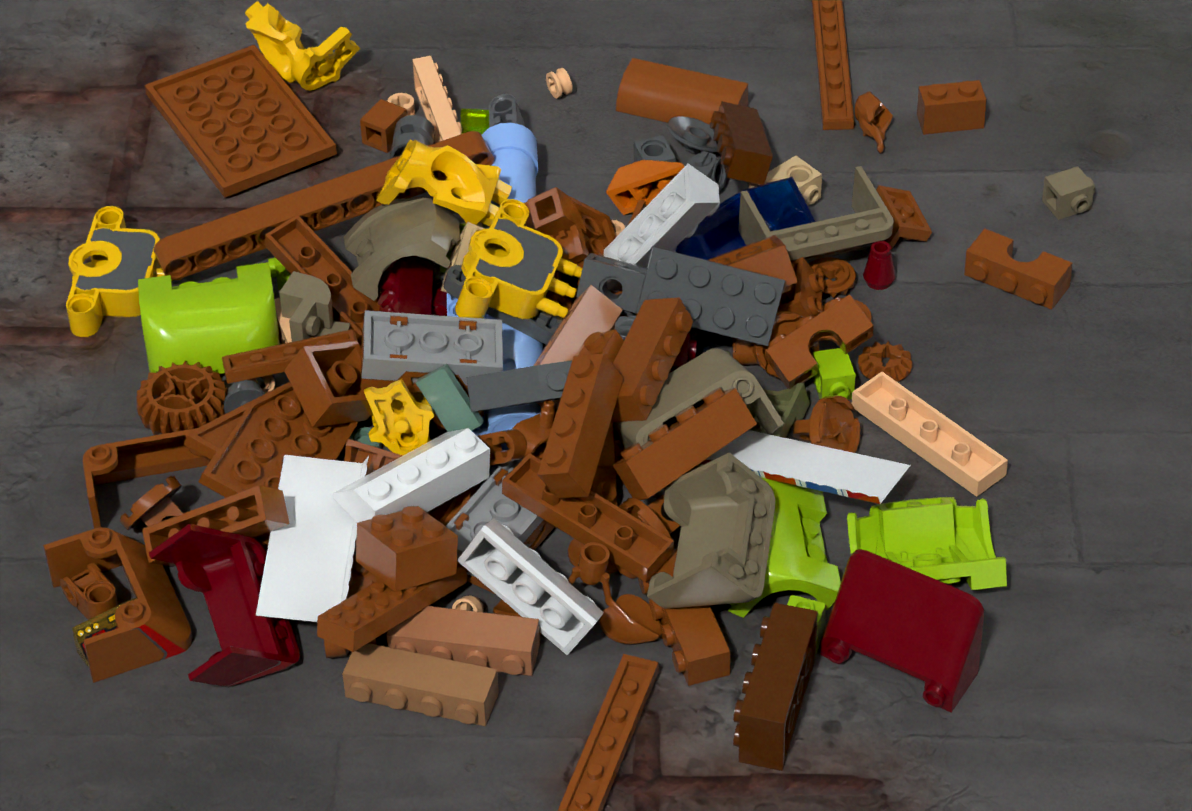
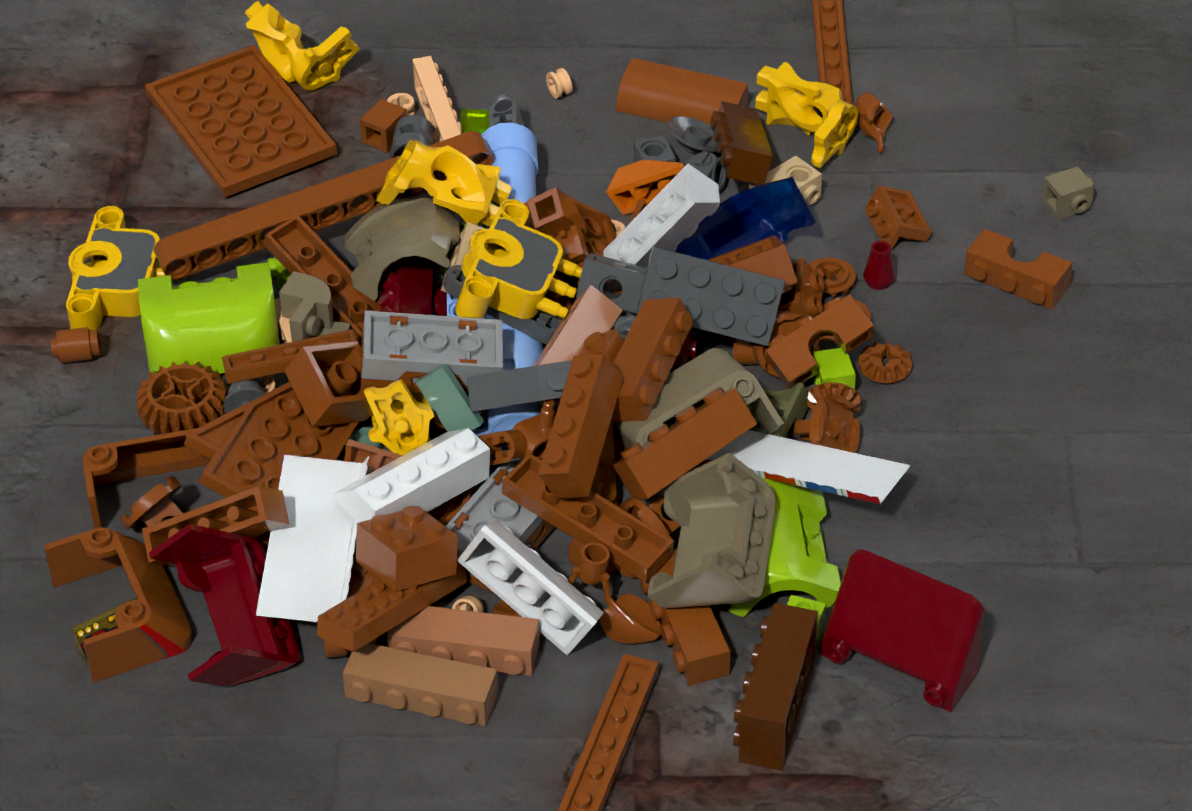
(75, 344): none -> dark orange brick
(90, 591): dark orange piece -> none
(793, 103): none -> yellow hips
(830, 236): dark tan windscreen -> none
(832, 389): none -> dark orange gear
(929, 433): light nougat piece -> none
(932, 539): lime piece -> none
(951, 107): dark orange brick -> none

